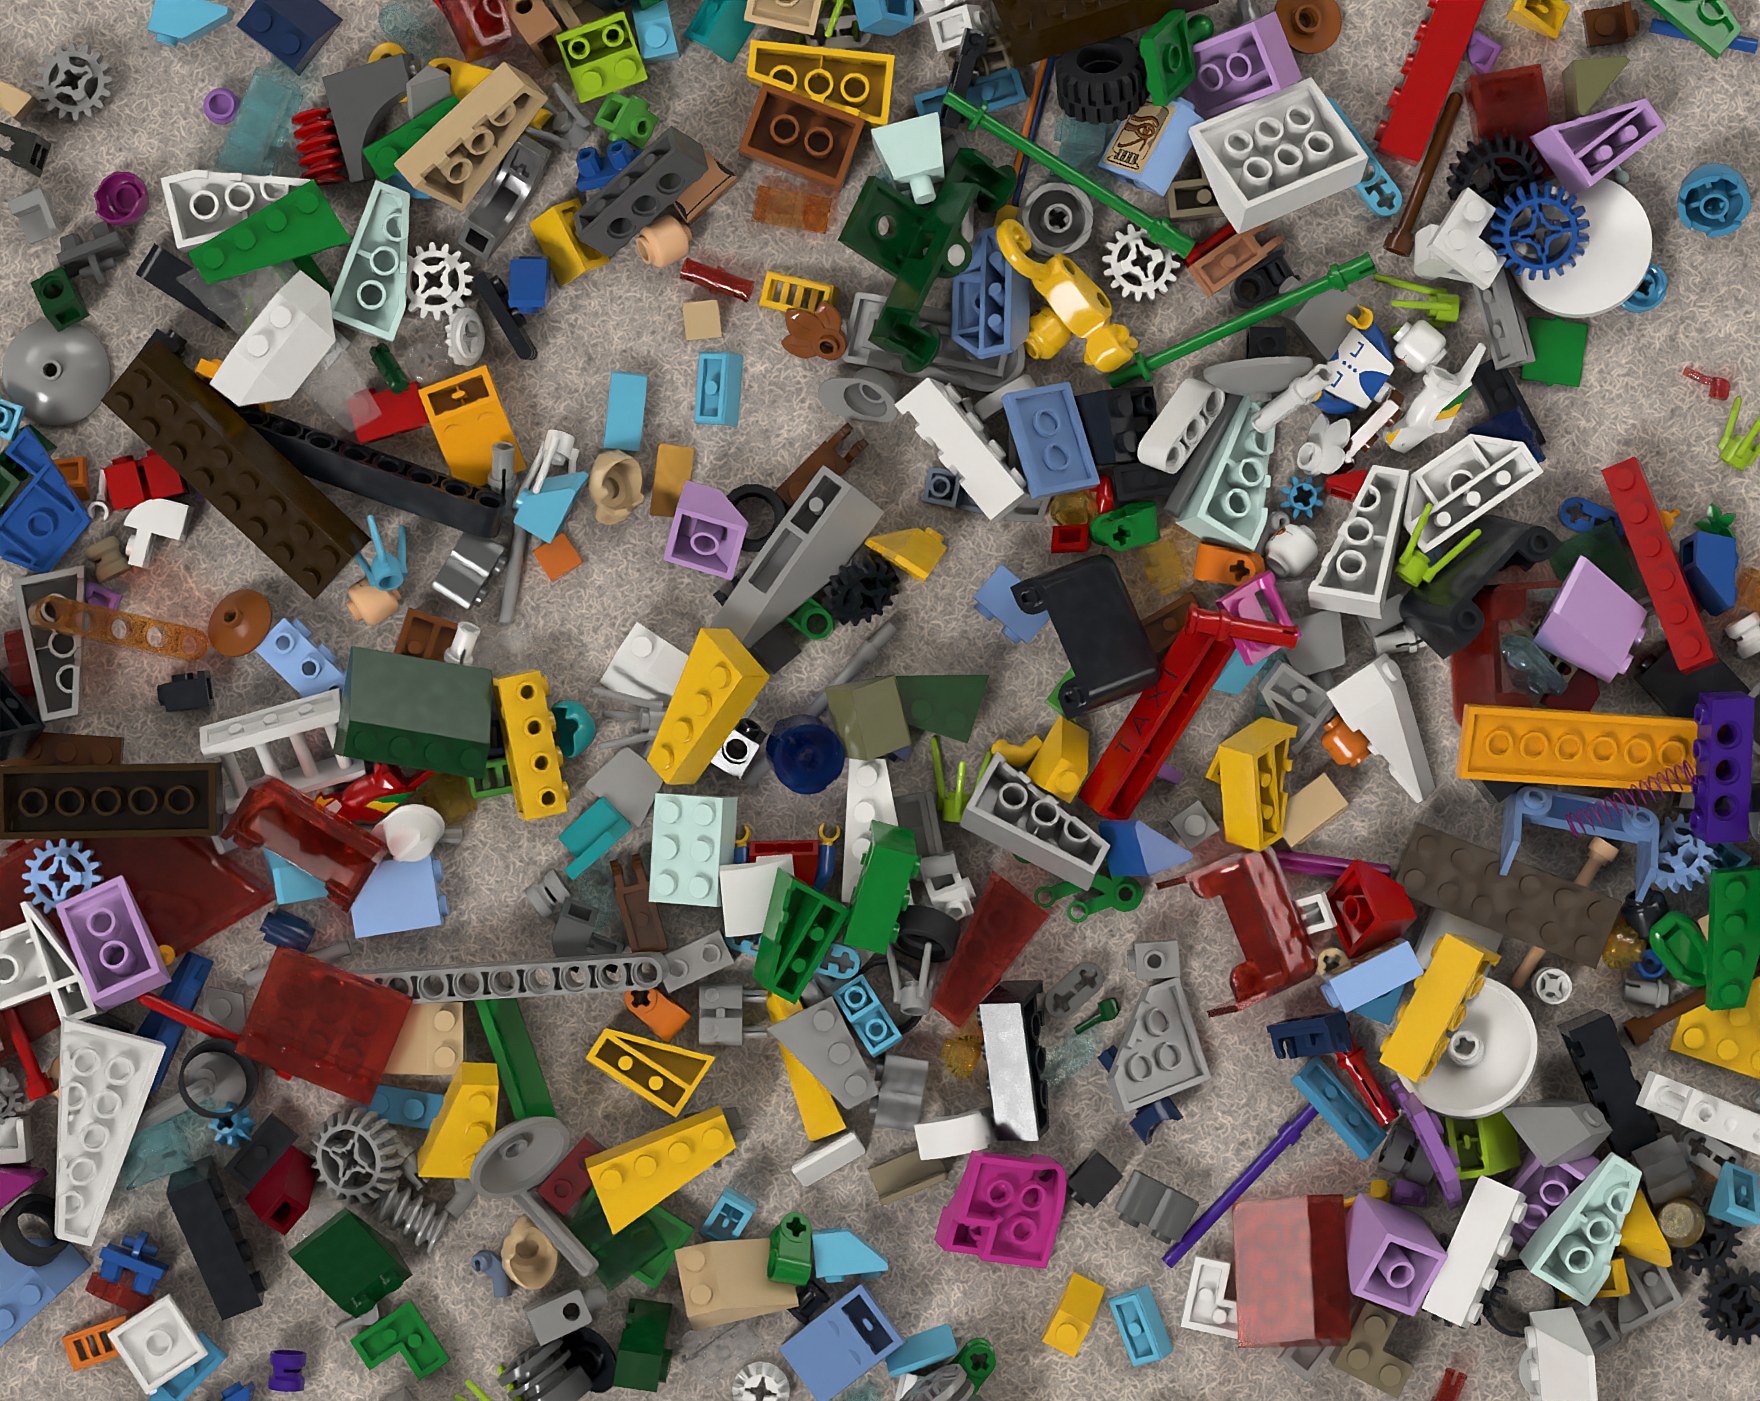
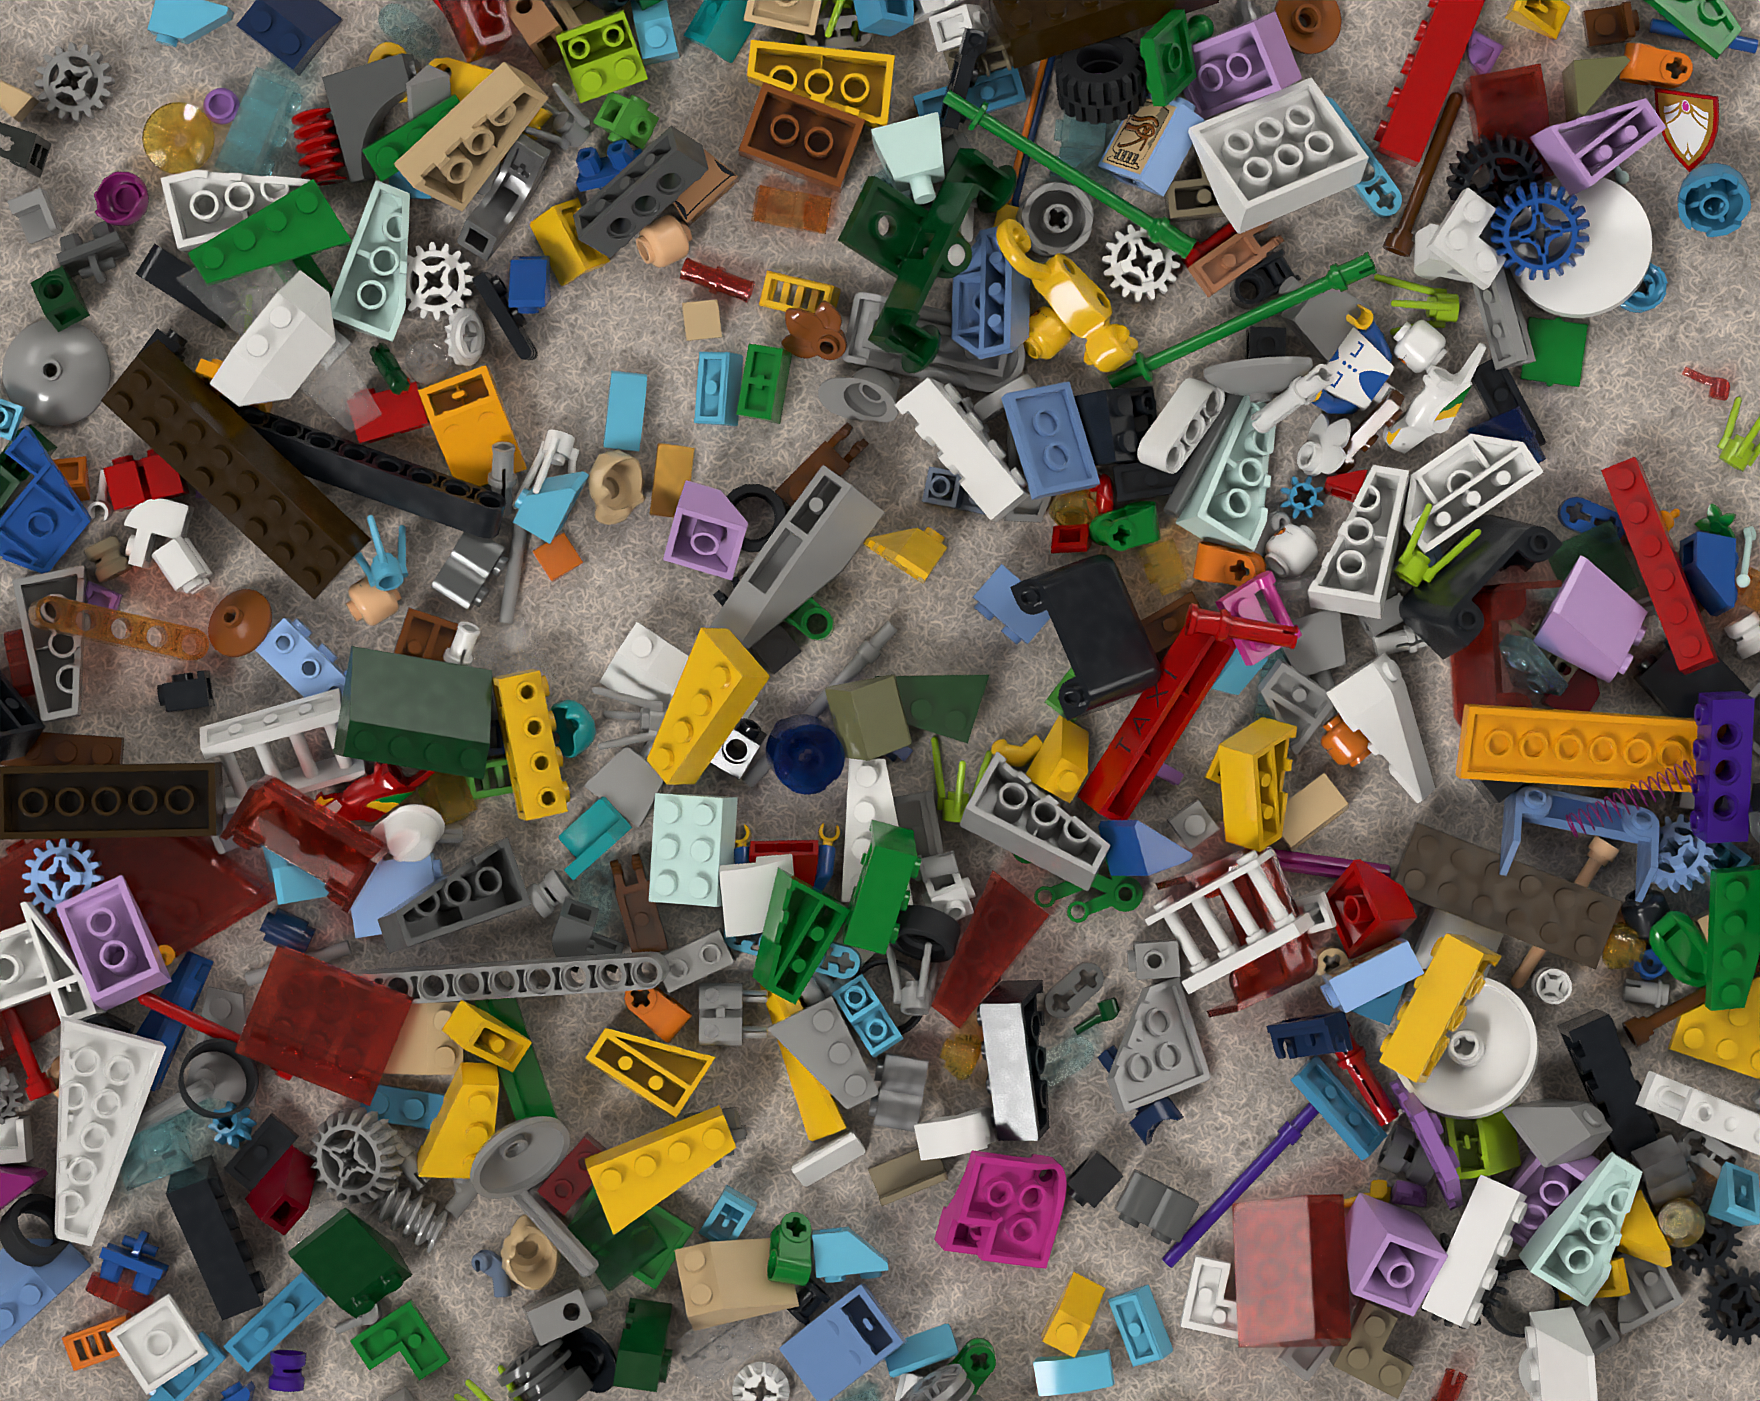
(160, 136): none -> clear yellow dish
(183, 566): none -> white brick
(275, 1321): none -> dark azure plate
(465, 896): none -> dark grey wedge
(486, 1036): none -> yellow slope
(764, 383): none -> green hinge
(861, 590): black gear -> none
(1069, 1375): none -> medium azure slope
(1230, 955): none -> white fence
(1650, 64): none -> orange piece
(1690, 124): none -> shield
(1743, 579): none -> light aqua hinge

